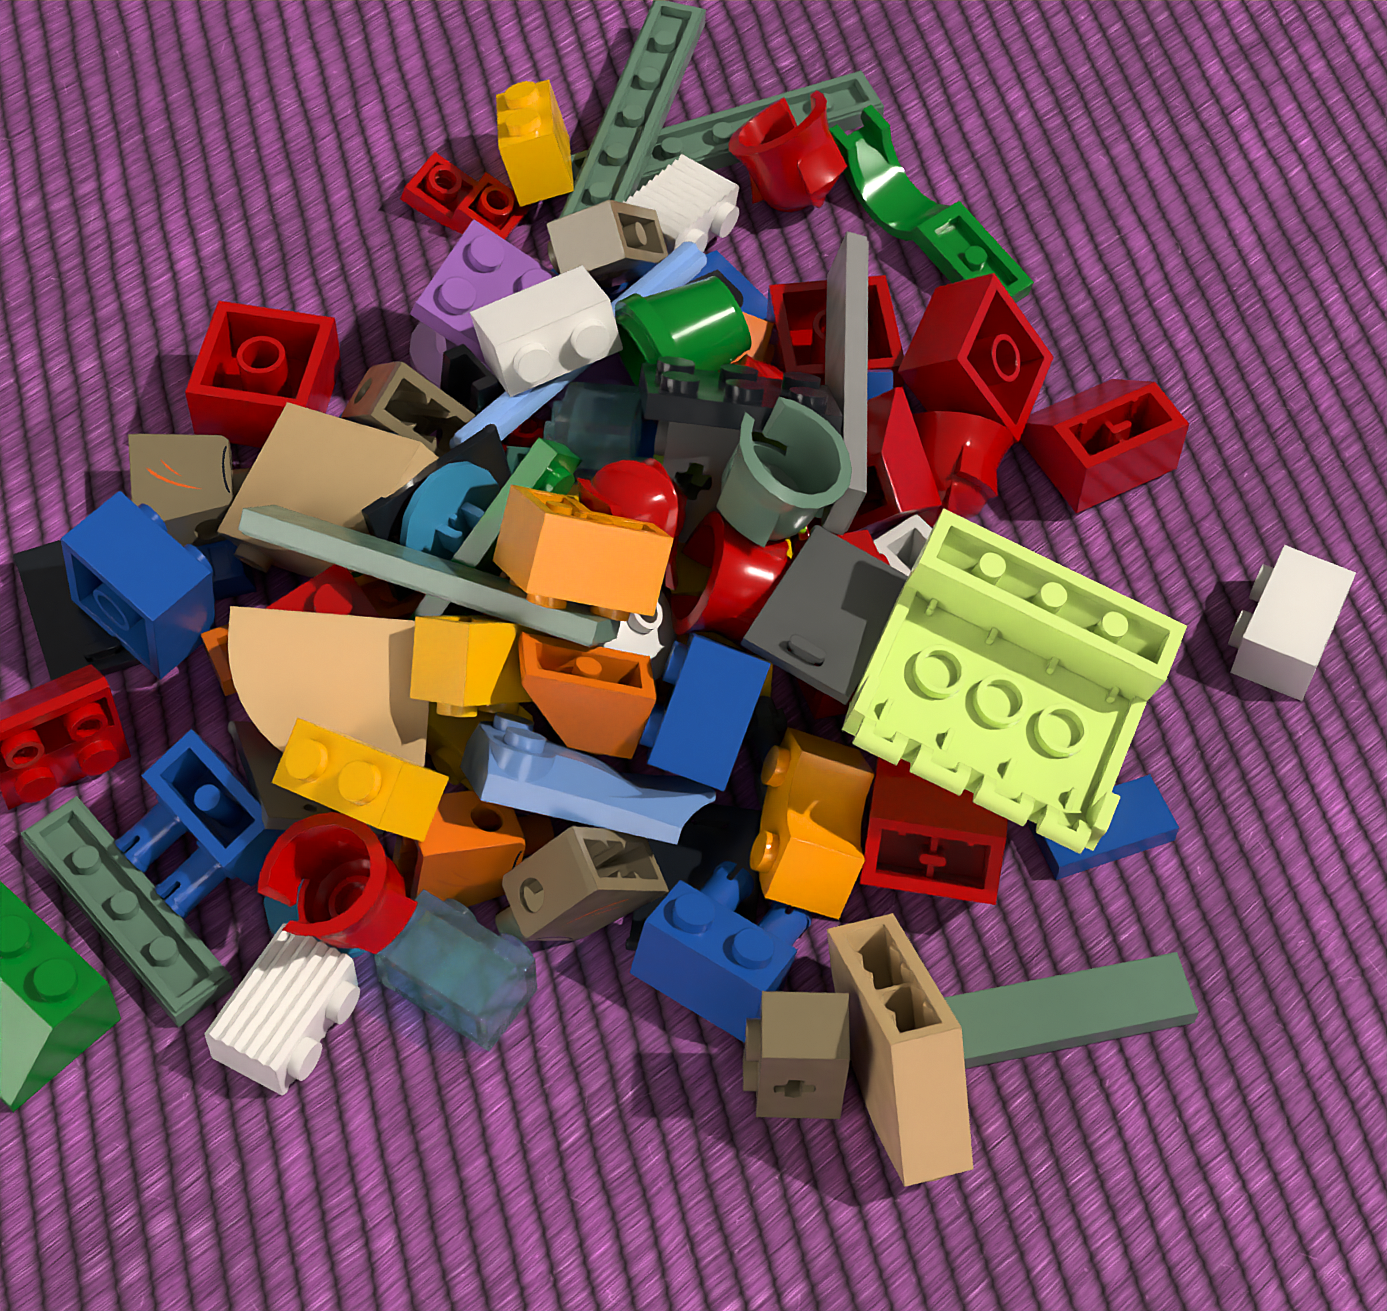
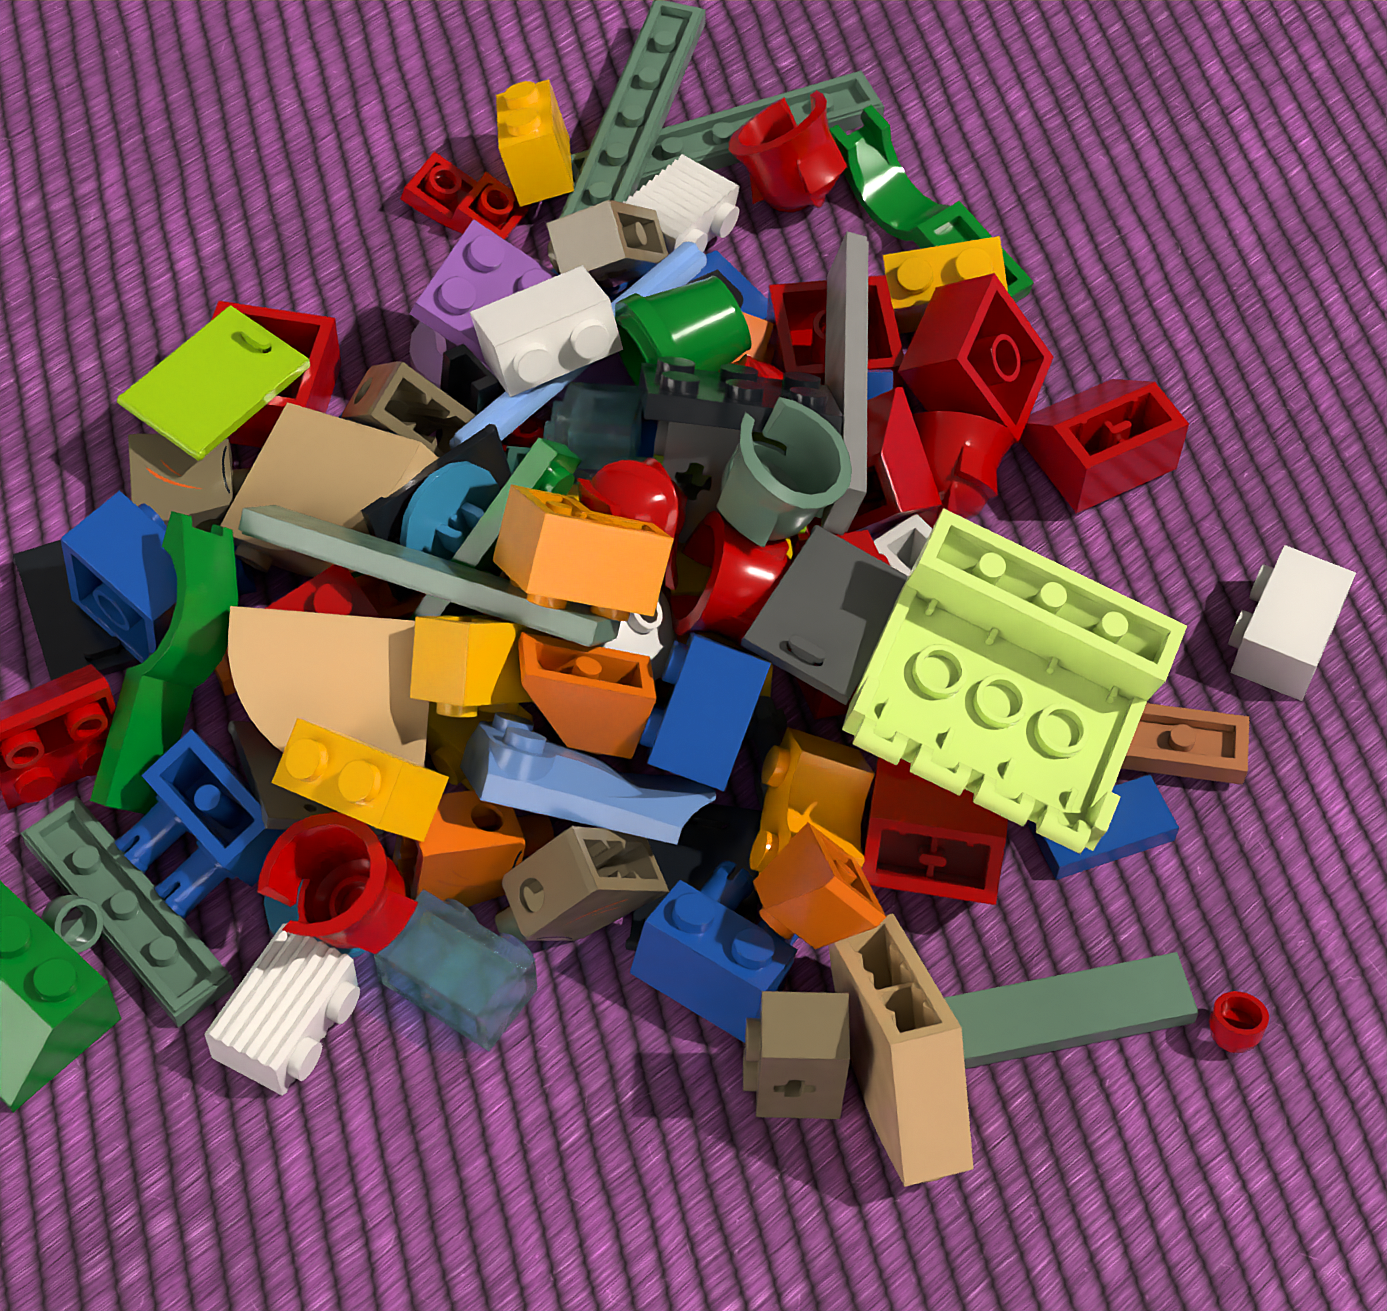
(79, 927): none -> sand green hinge
(161, 688): none -> green piece
(214, 382): none -> lime container
(816, 892): none -> orange slope
(918, 272): none -> yellow brick
(1190, 744): none -> nougat plate
(1238, 1021): none -> red hinge

